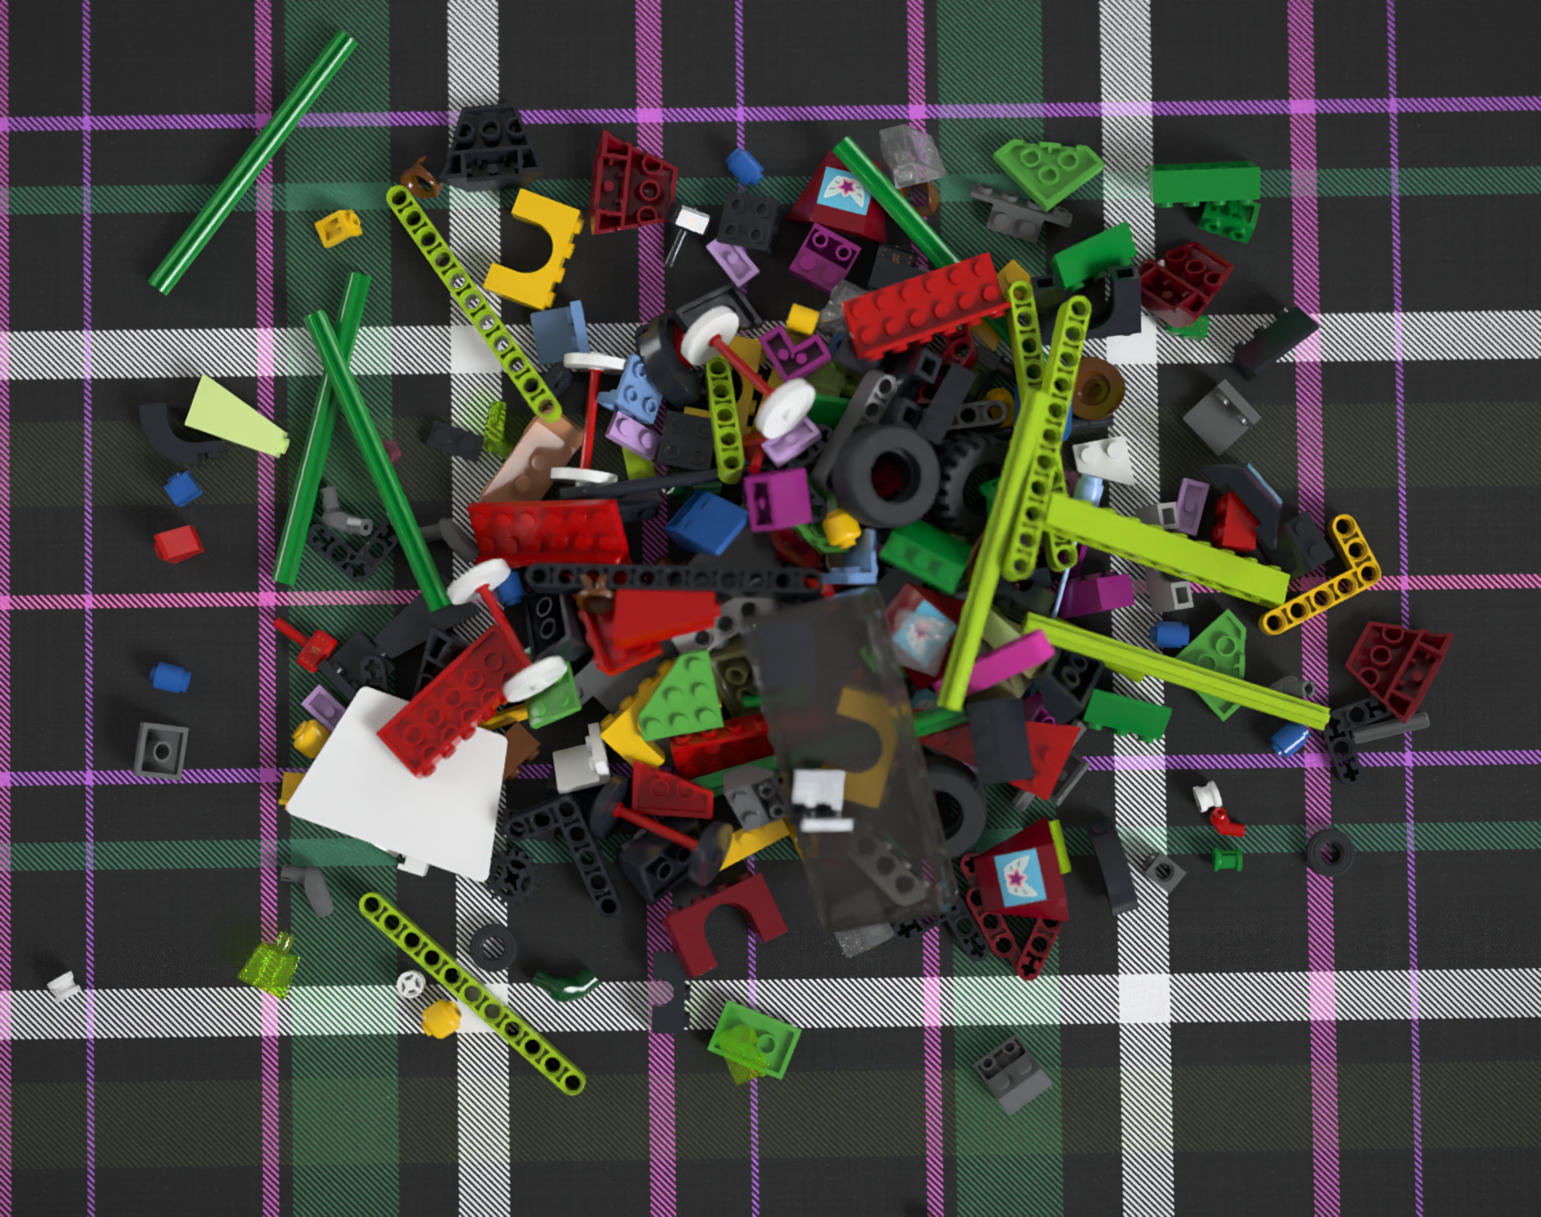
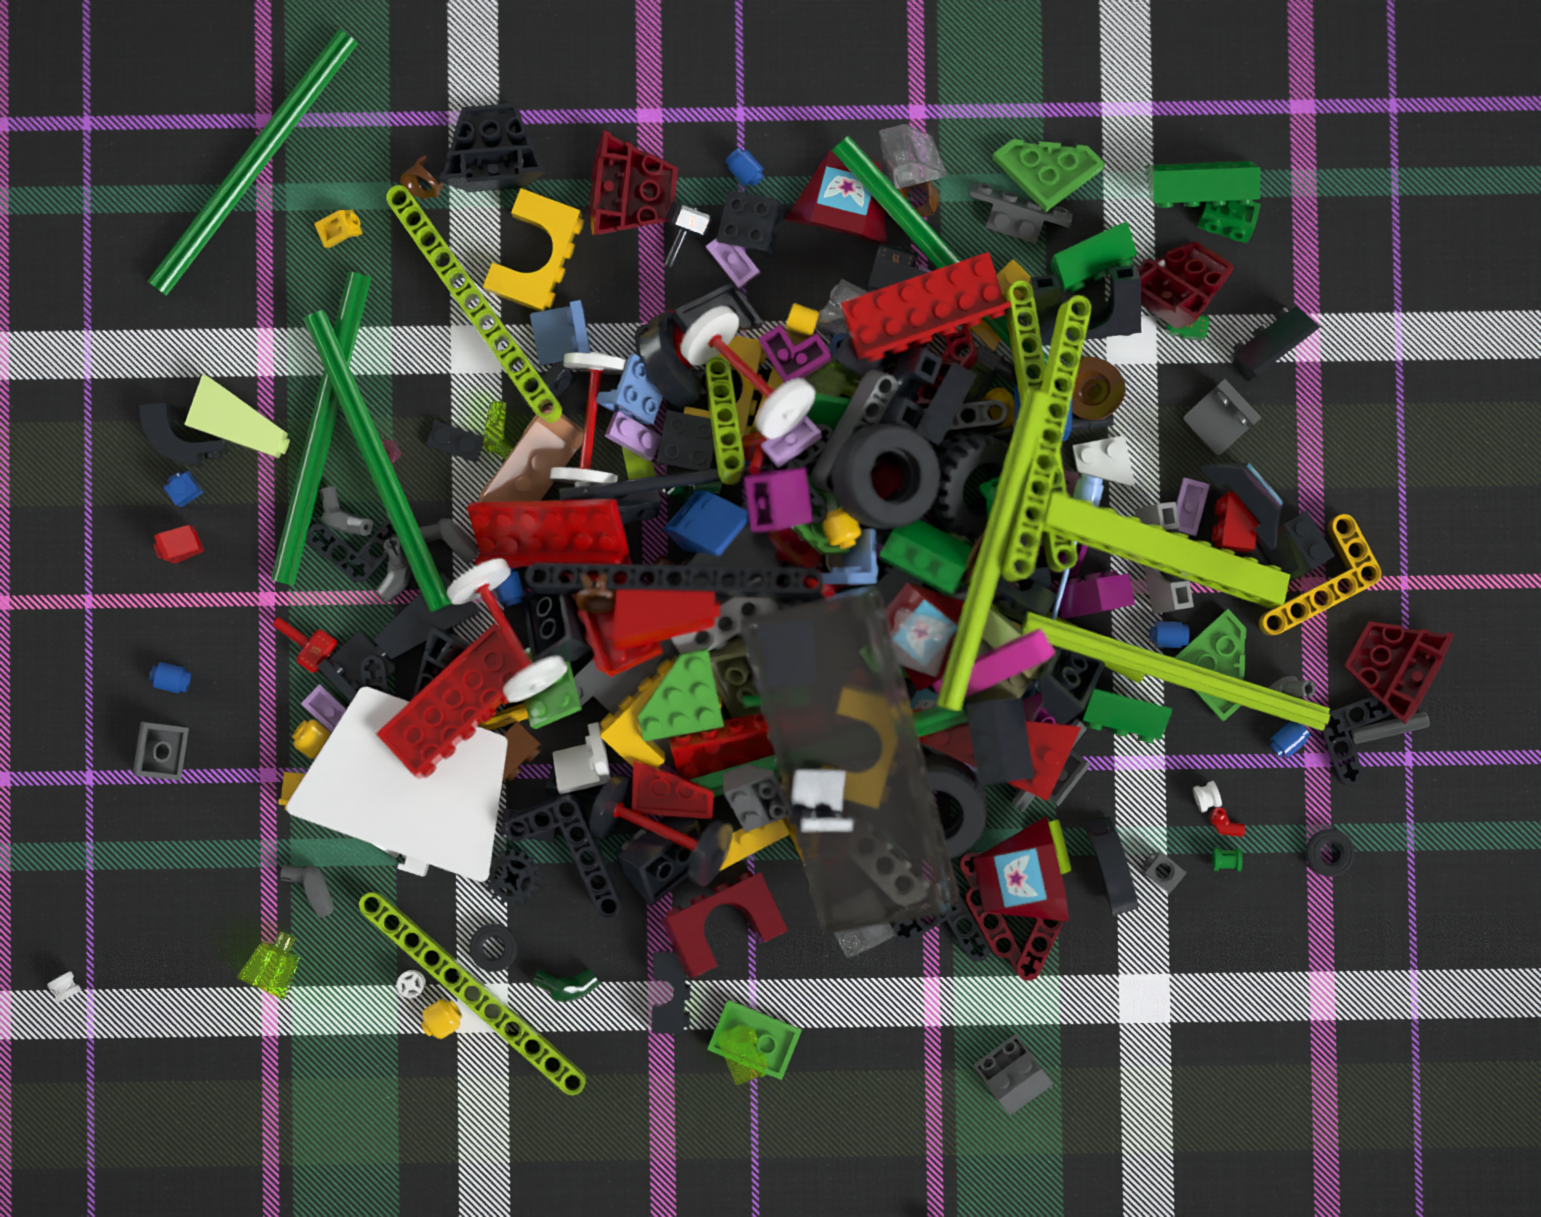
(398, 571): none -> dark grey arm
(824, 259): magenta slope -> none

